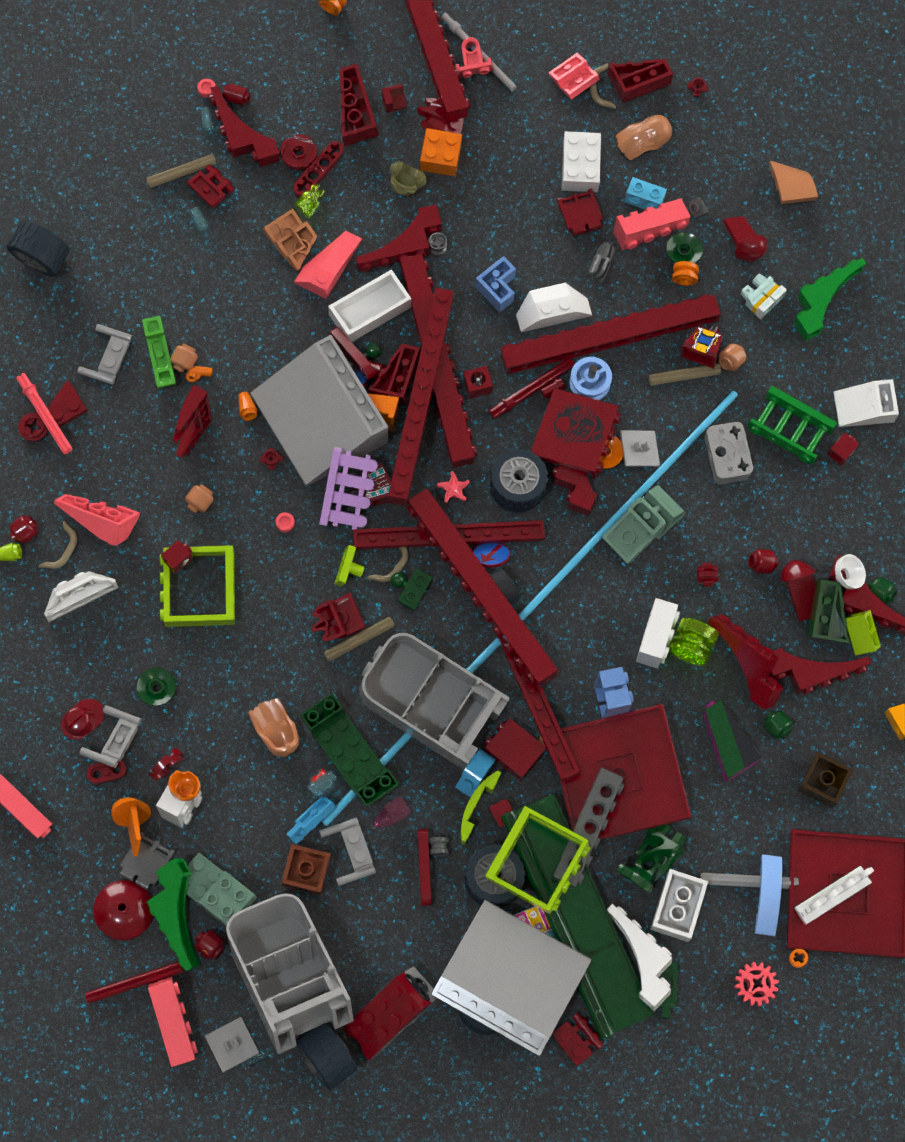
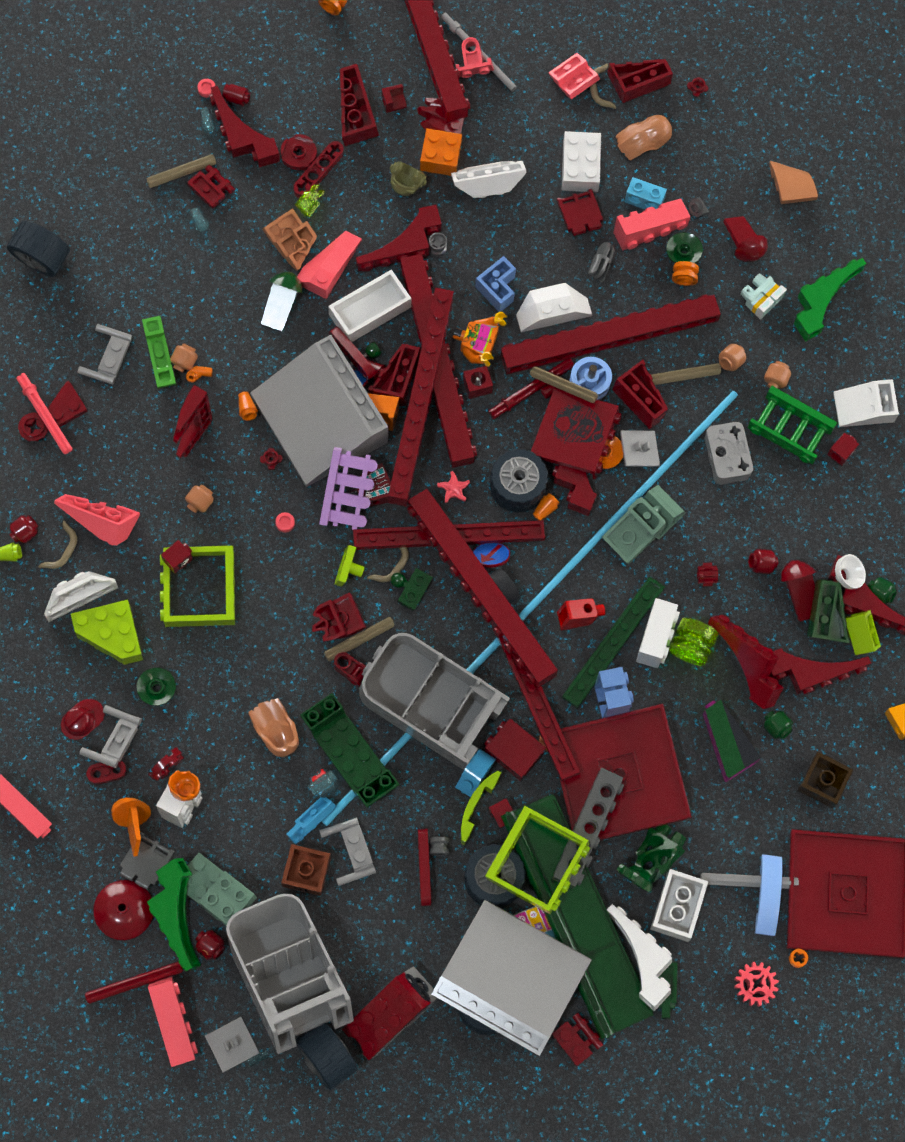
(110, 631): none -> lime brick
(281, 299): none -> piece
(351, 670): none -> dark red piece
(392, 813): clear pink plate -> none
(480, 338): none -> torso
(489, 178): none -> white wedge
(546, 506): none -> orange cone
(563, 384): none -> dark tan axle
(579, 613): none -> red torso
(613, 642): none -> dark green tile
(640, 395): none -> dark red wedge
(703, 346): dark red torso -> none
(777, 375): none -> nougat head
(833, 894): white fence -> none

